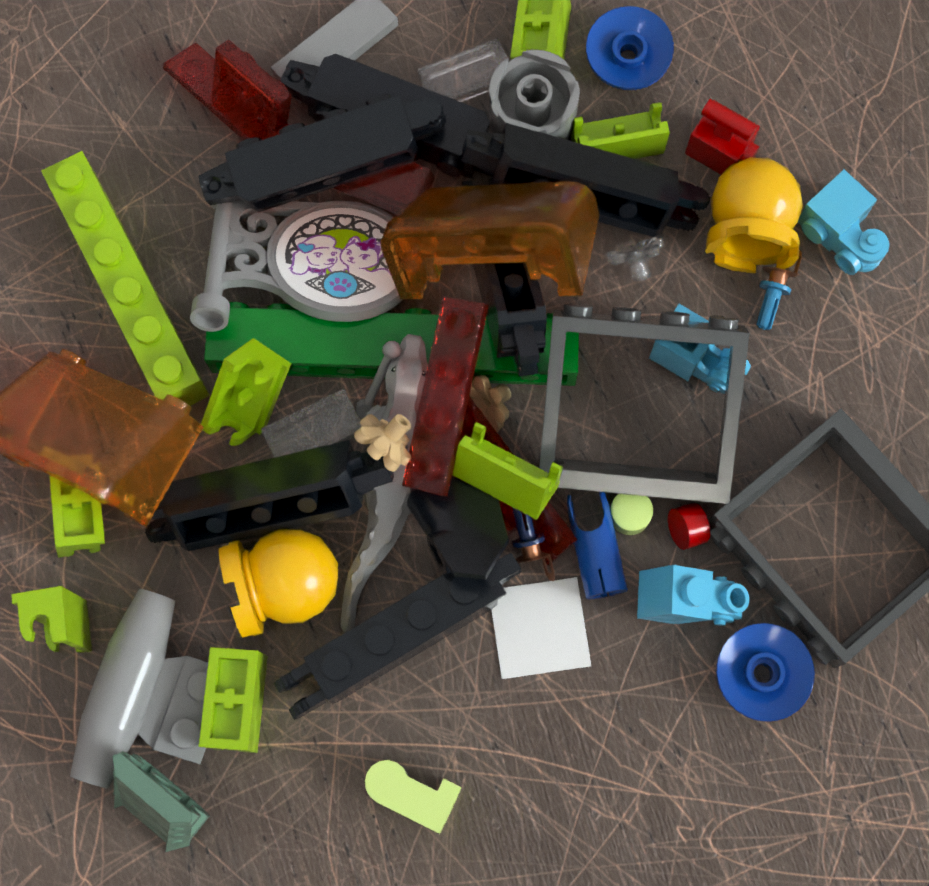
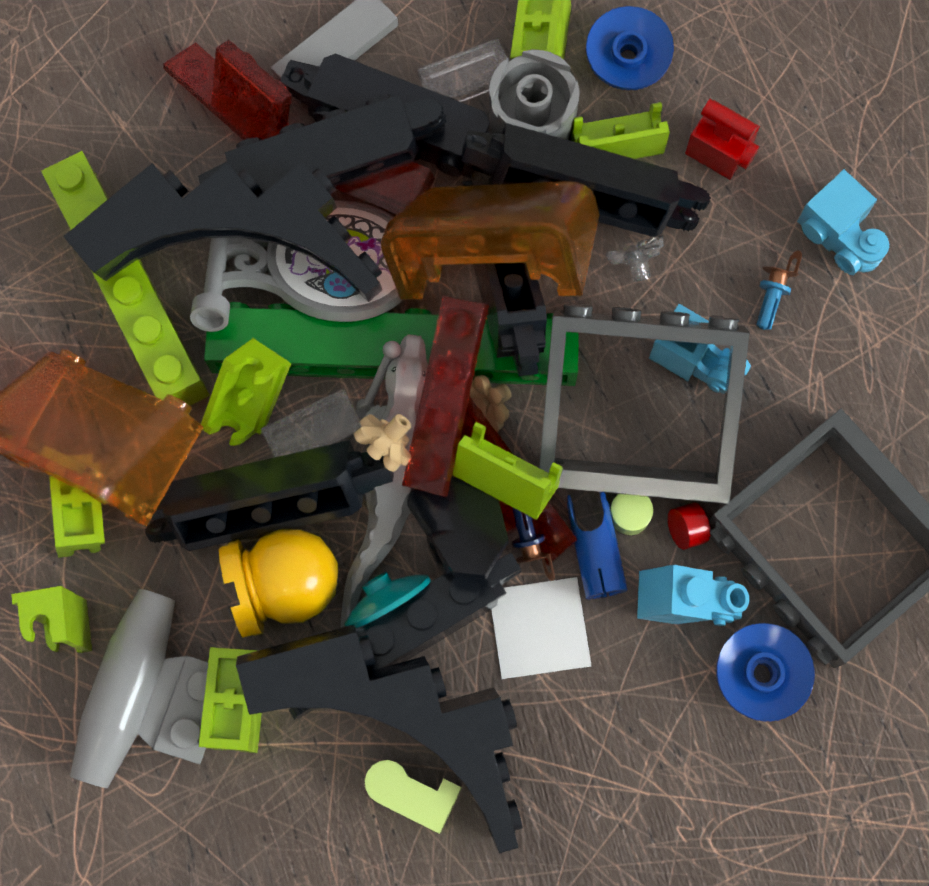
(153, 216): none -> black arch
(156, 801): sand green slope -> none
(332, 674): none -> black arch
(384, 596): none -> teal dish
(755, 216): yellow tile -> none

